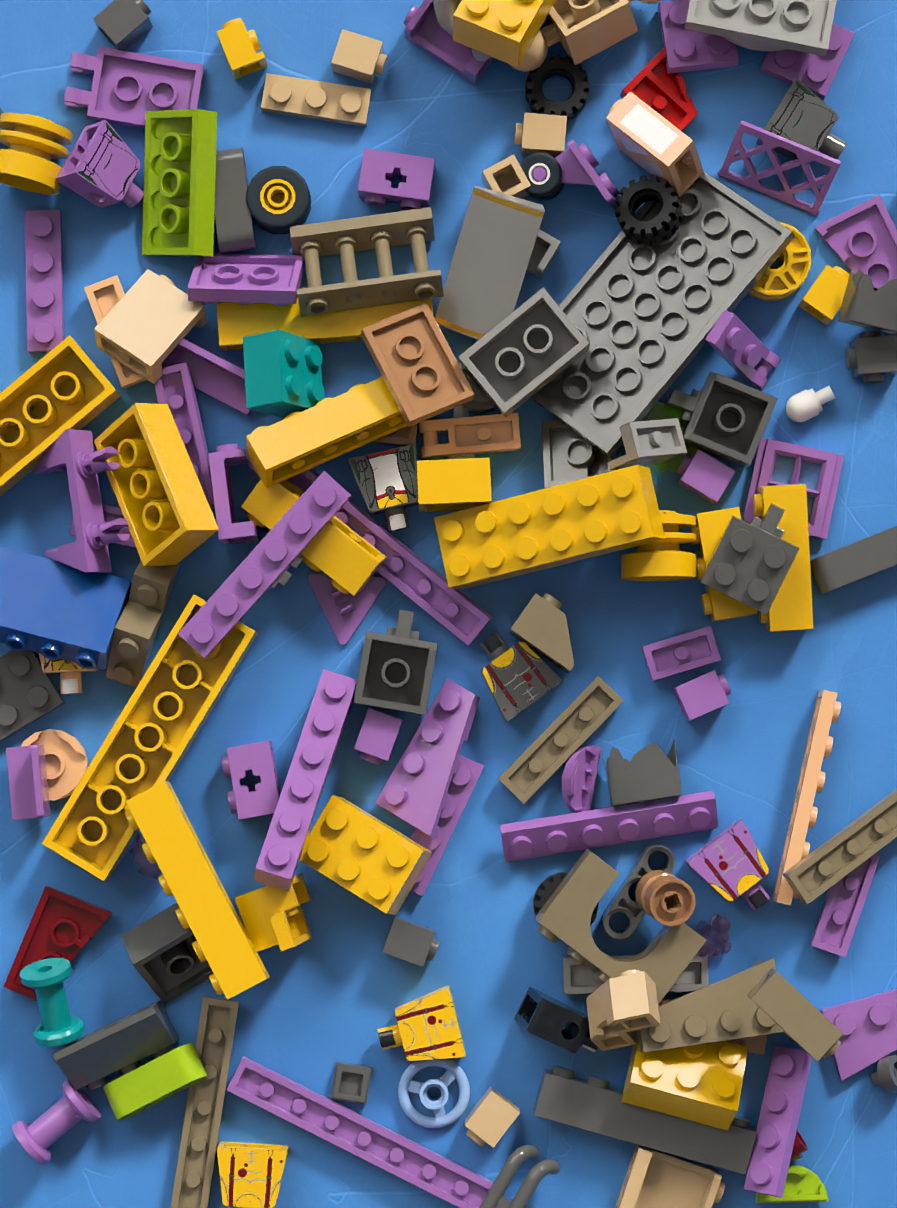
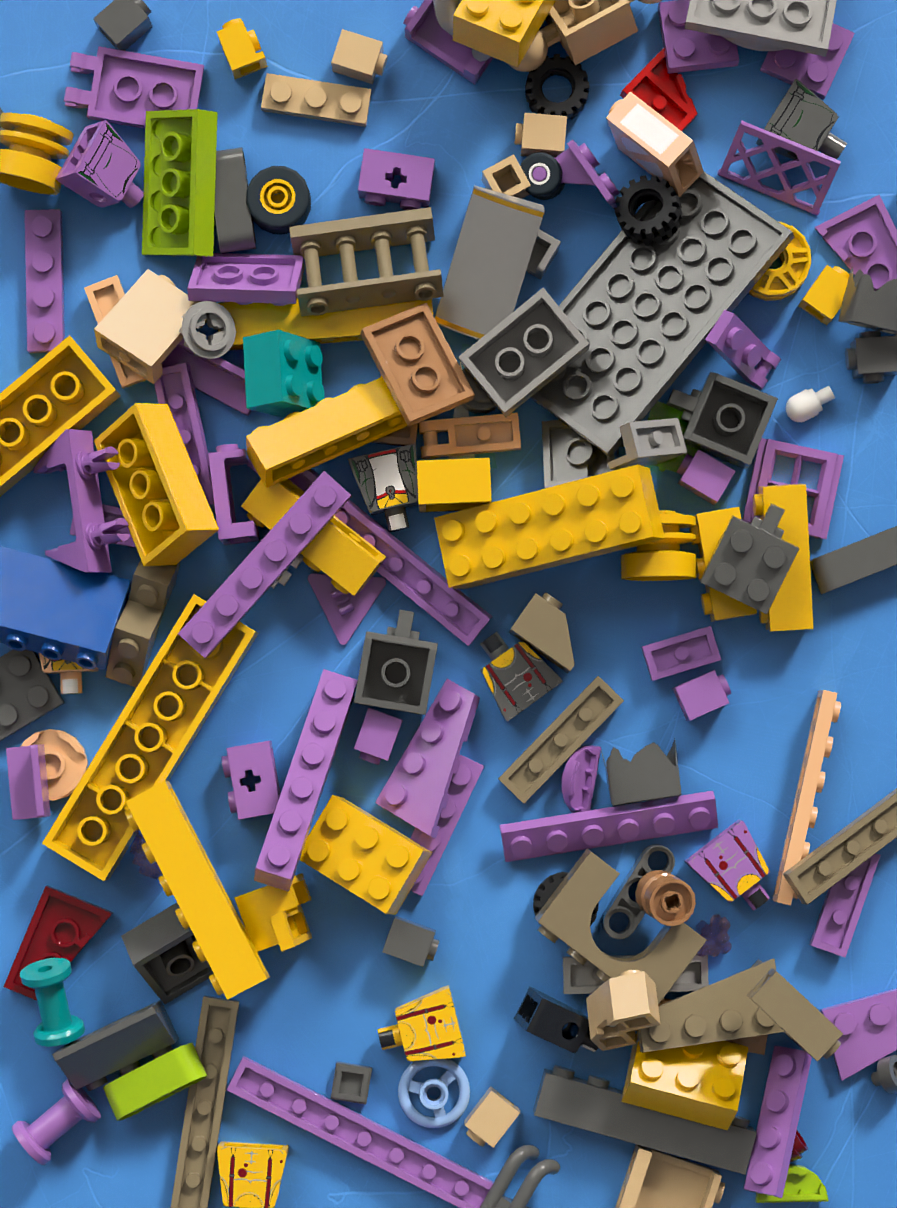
(218, 319): none -> light grey gear

